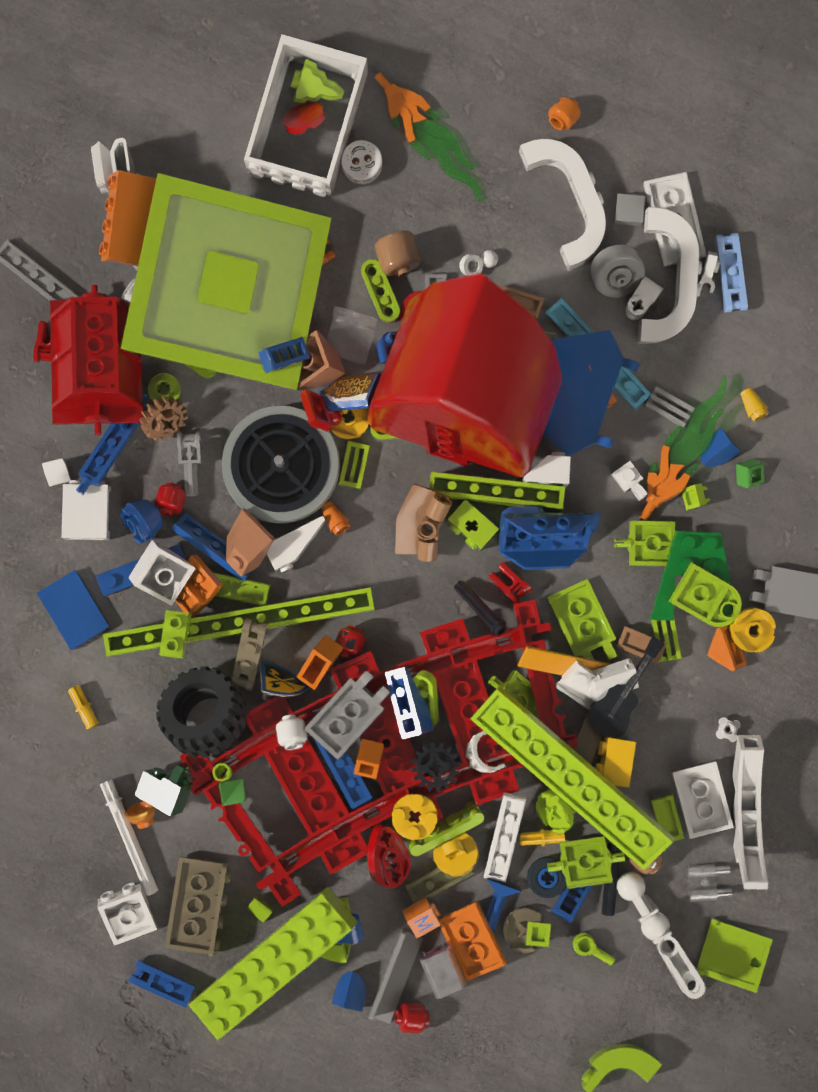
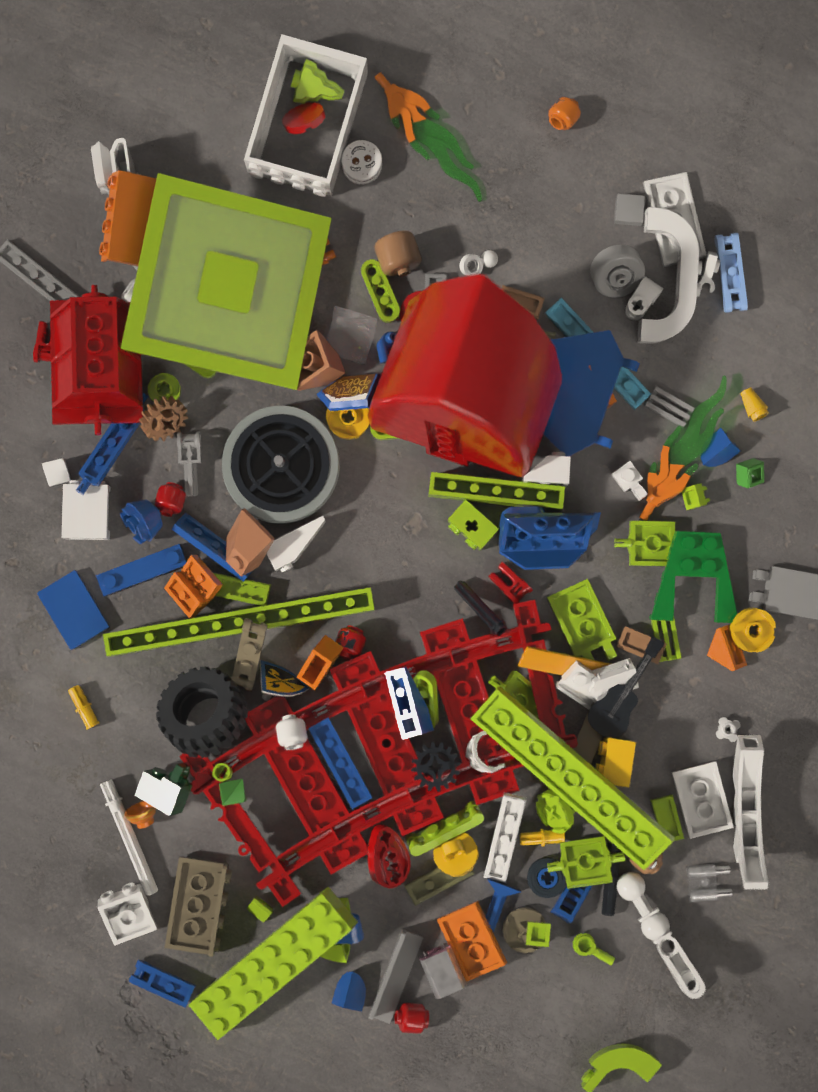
(161, 573): white slope -> none
(175, 634): lime brick -> none
(270, 358): blue slope -> none
(317, 413): red plate -> none
(335, 519): orange cone -> none
(346, 715): light grey tile -> none
(358, 446): lime tile -> none
(368, 758): orange brick -> none
(401, 816): yellow plate -> none
(420, 508): medium nougat panel -> none
(422, 917): orange brick -> none
(557, 154): white arch -> none
(705, 597): lime tile -> none
(732, 953): lime container -> none

